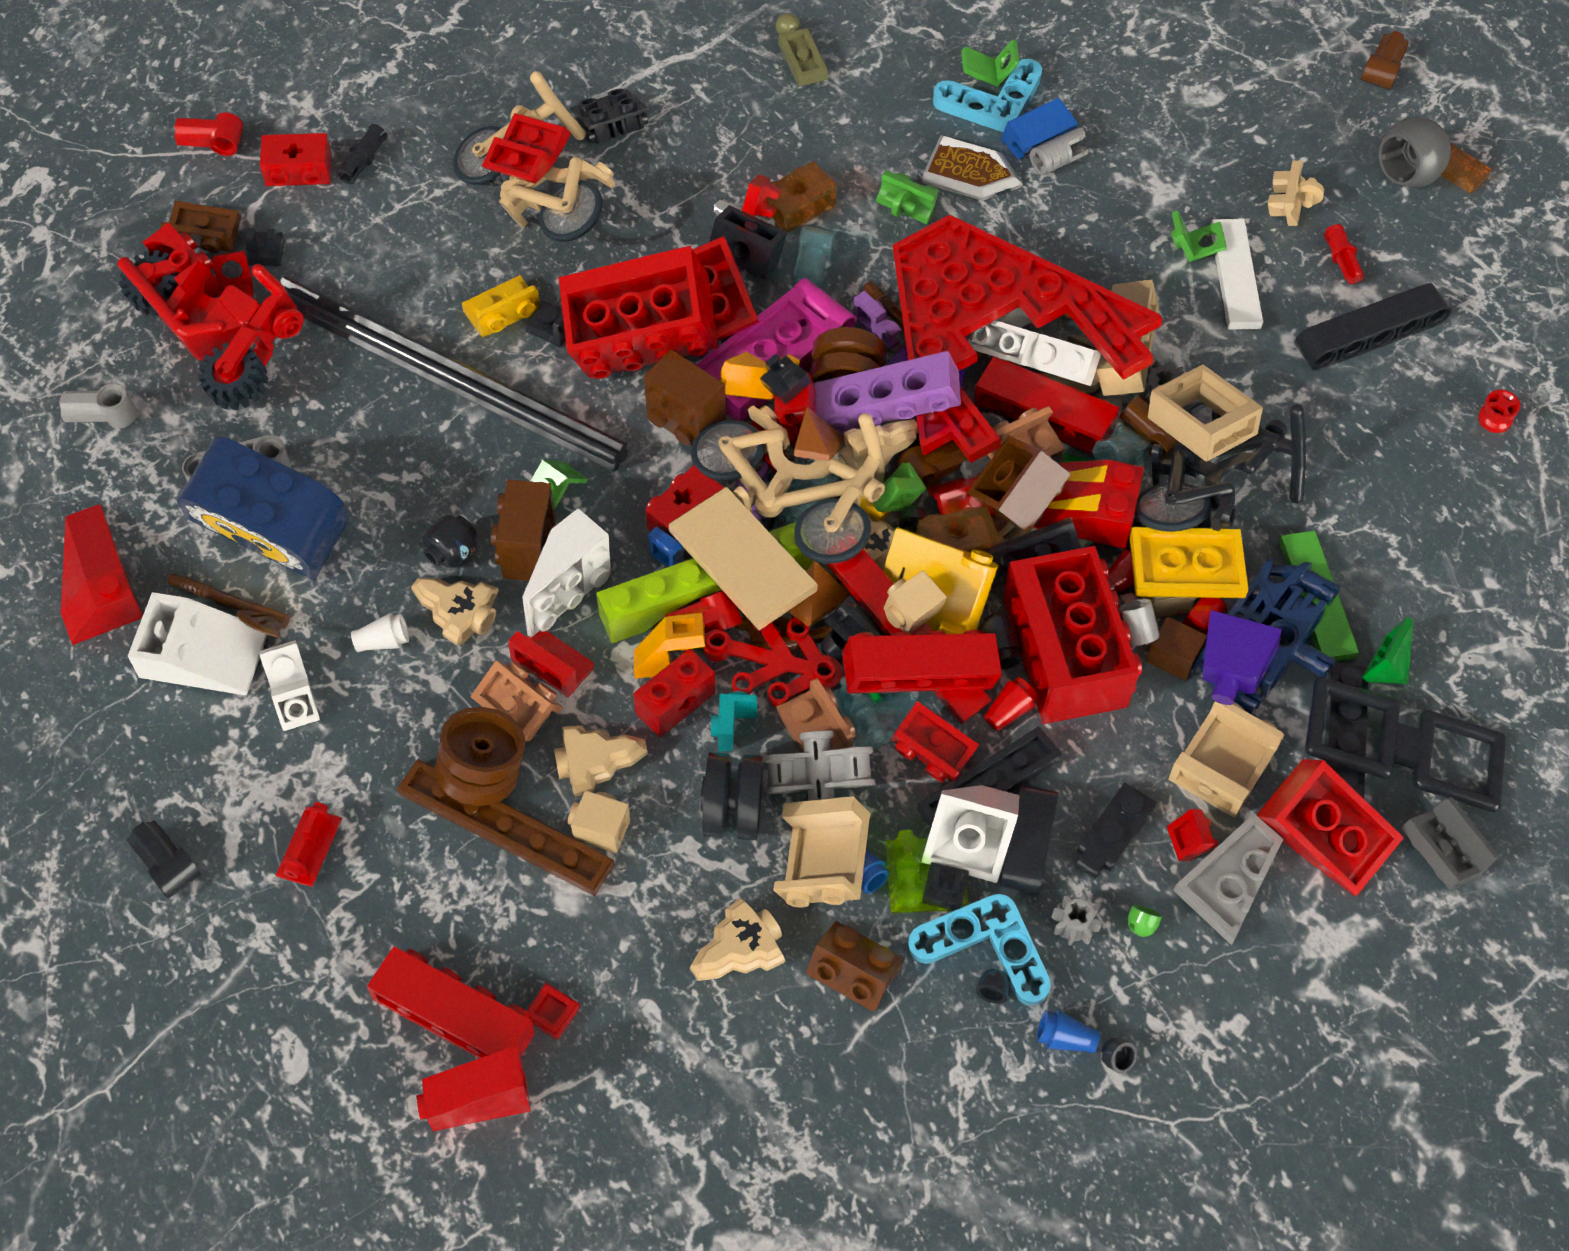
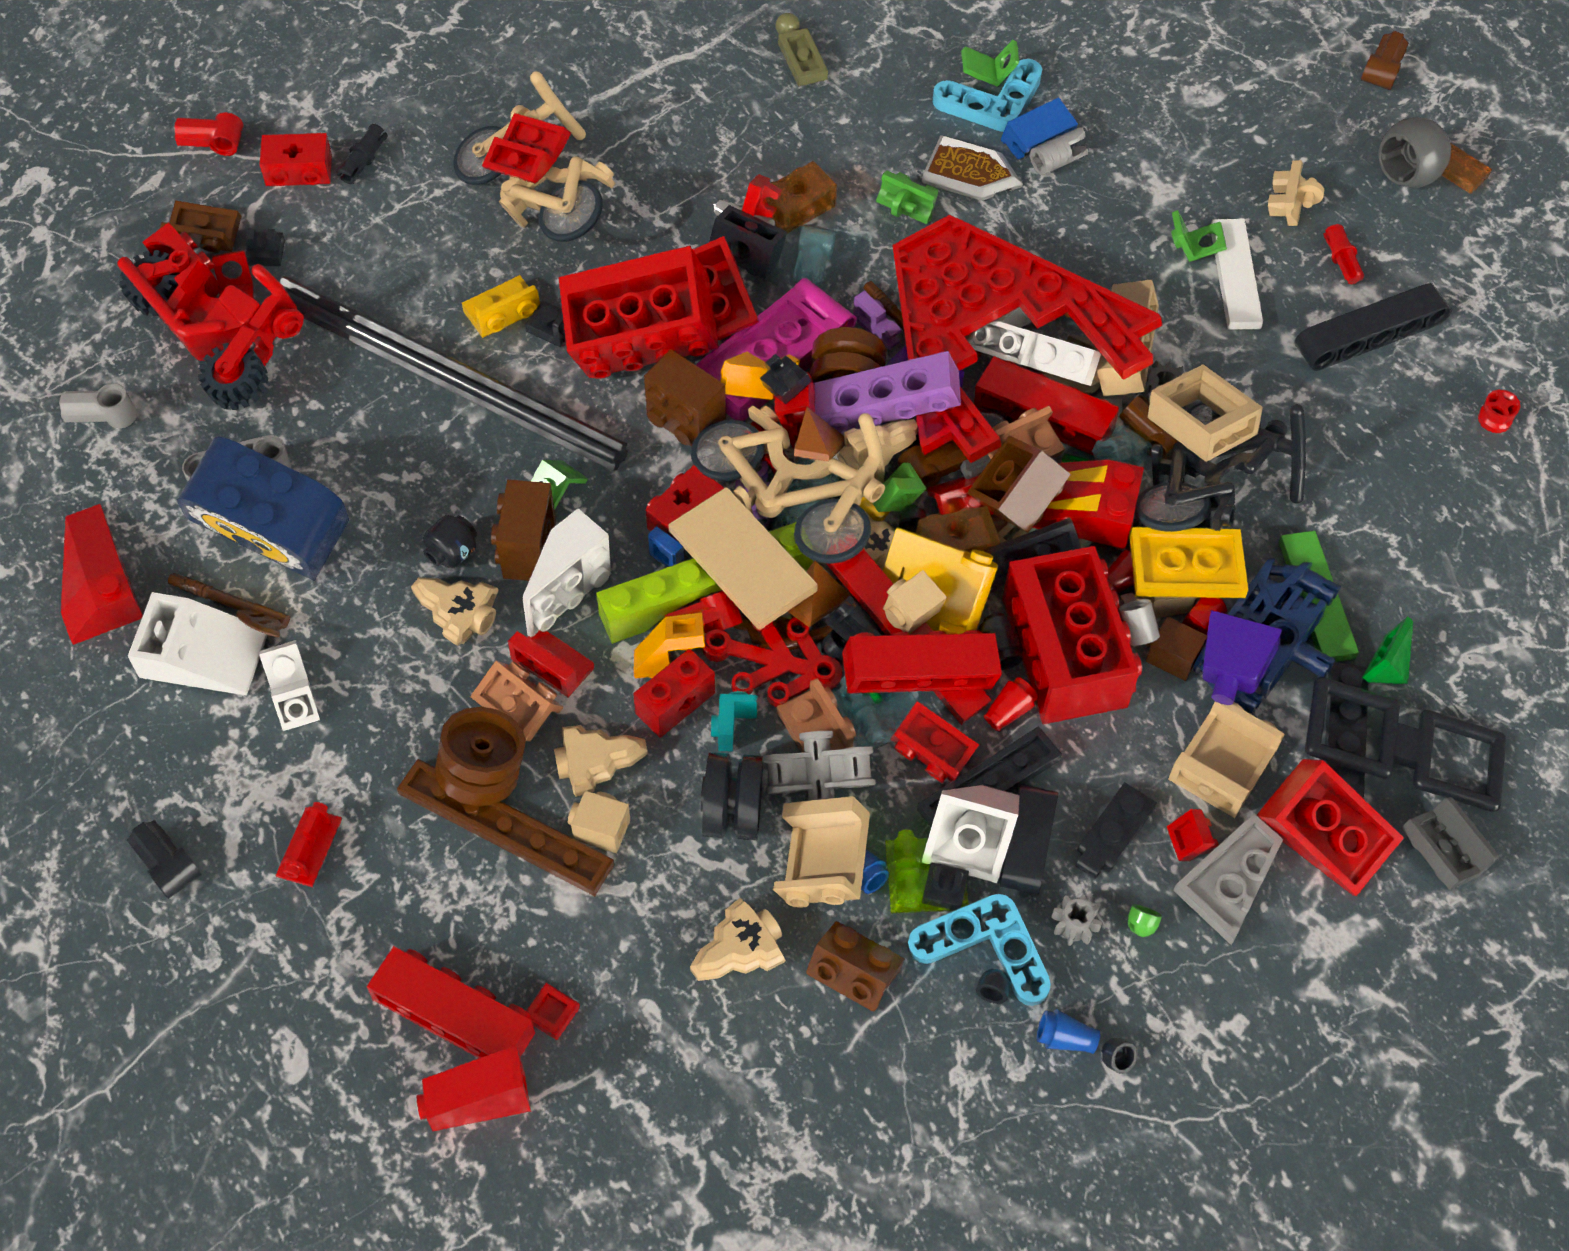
(384, 633): white cone -> none
(603, 112): black hinge -> none

